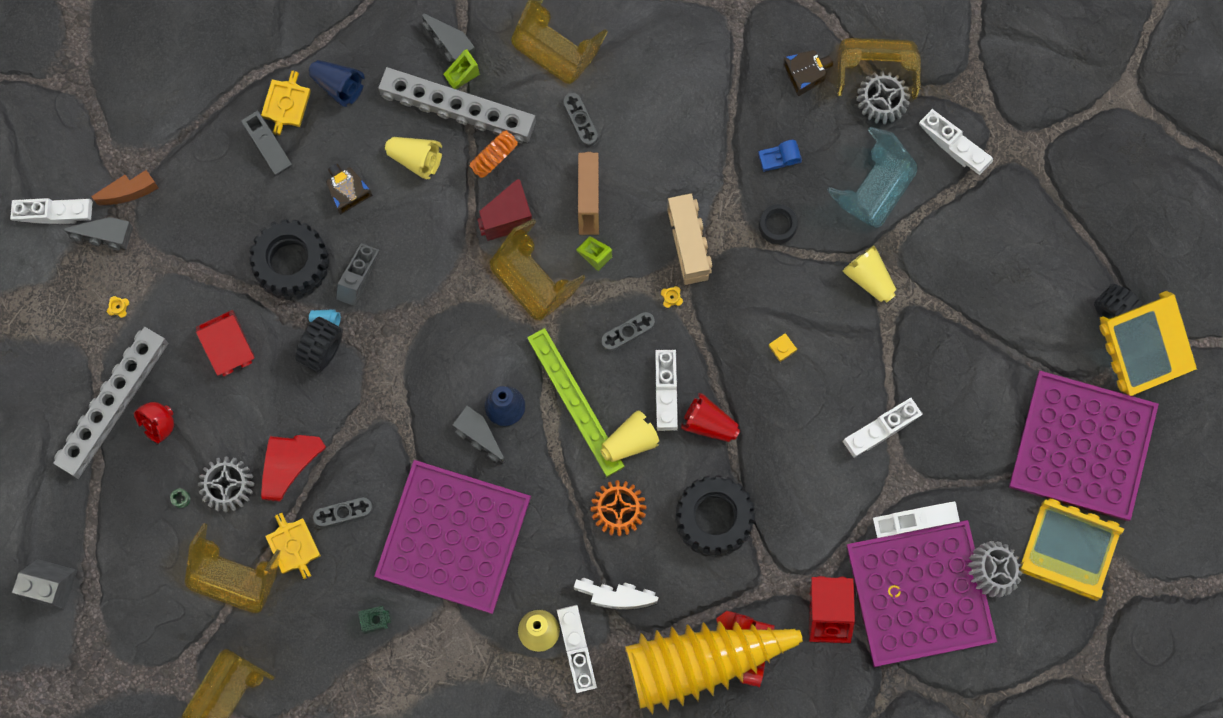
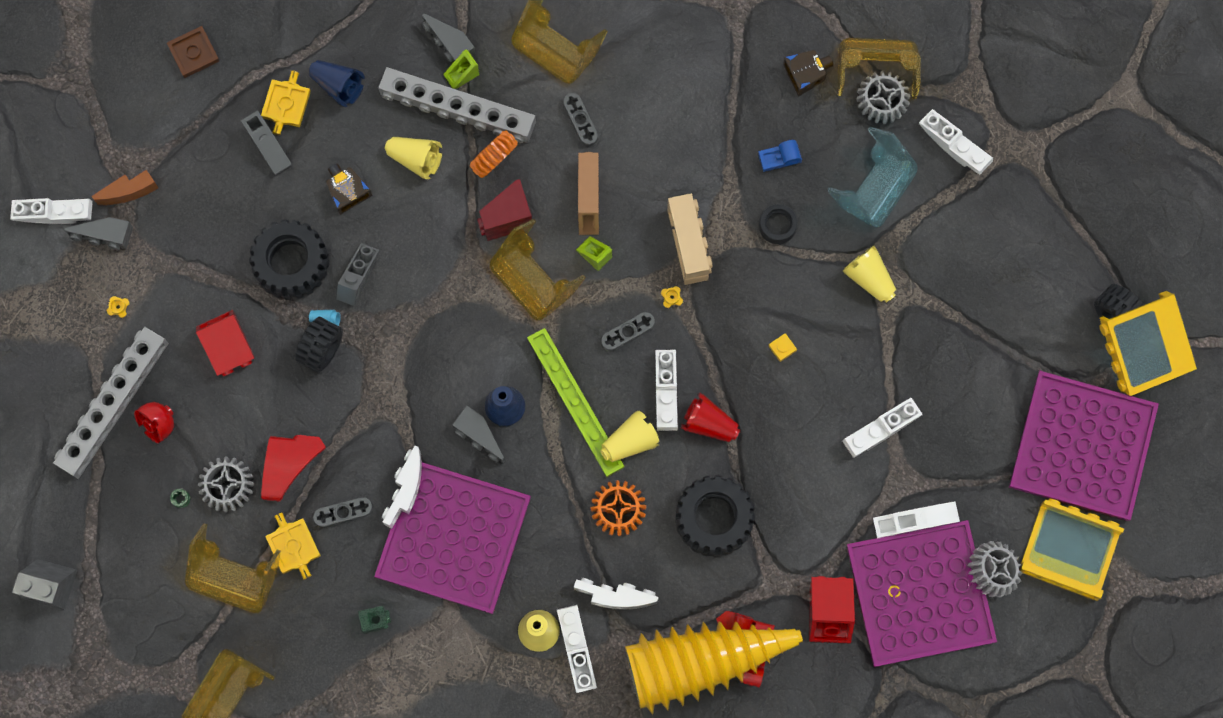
(193, 52): none -> reddish brown plate
(409, 480): none -> white slope

